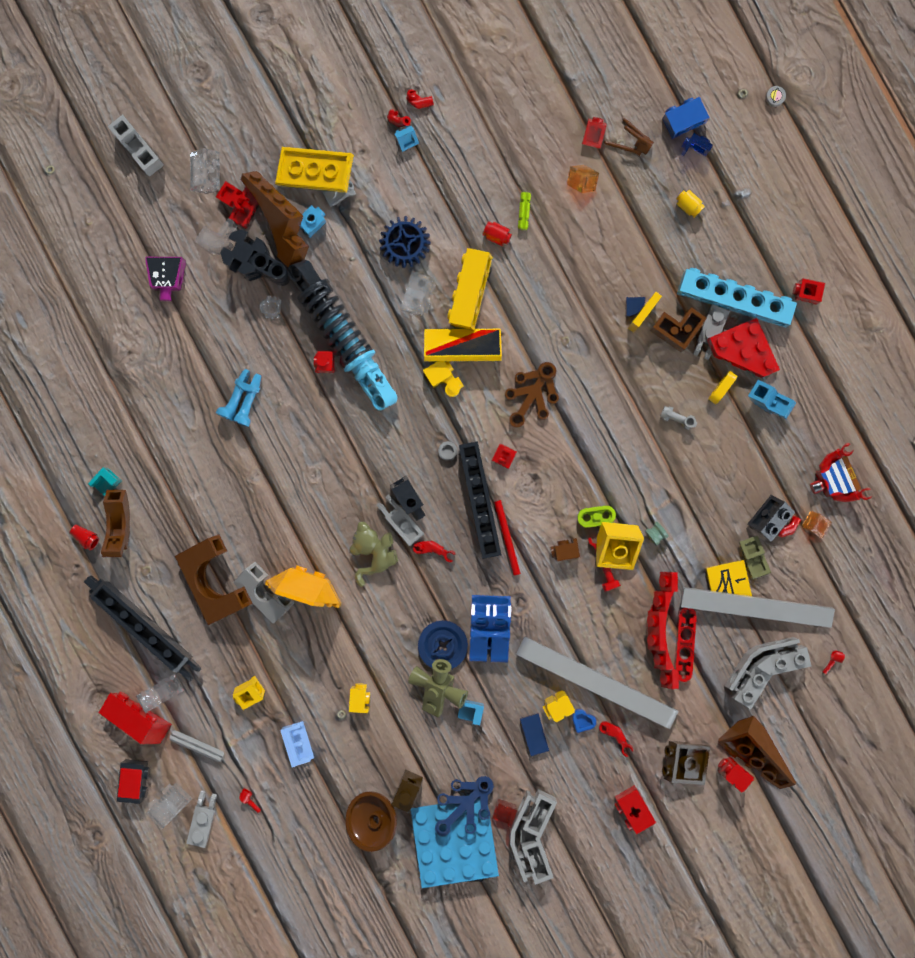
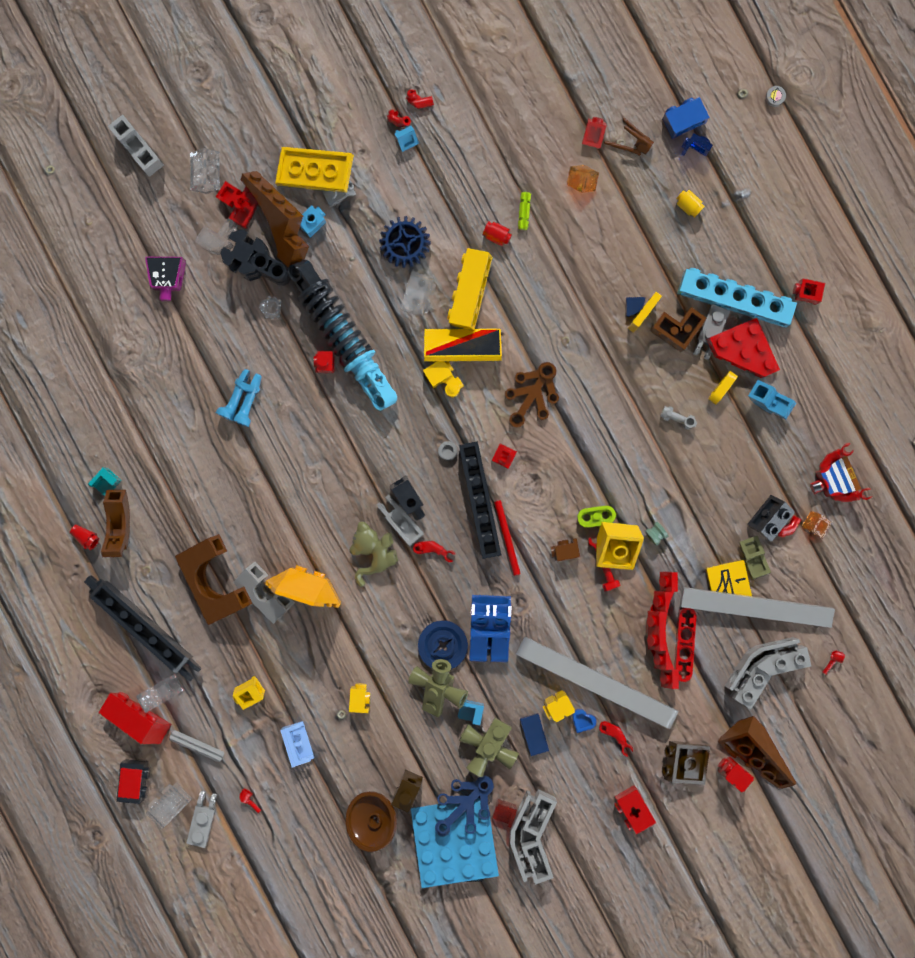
(489, 746): none -> olive brick

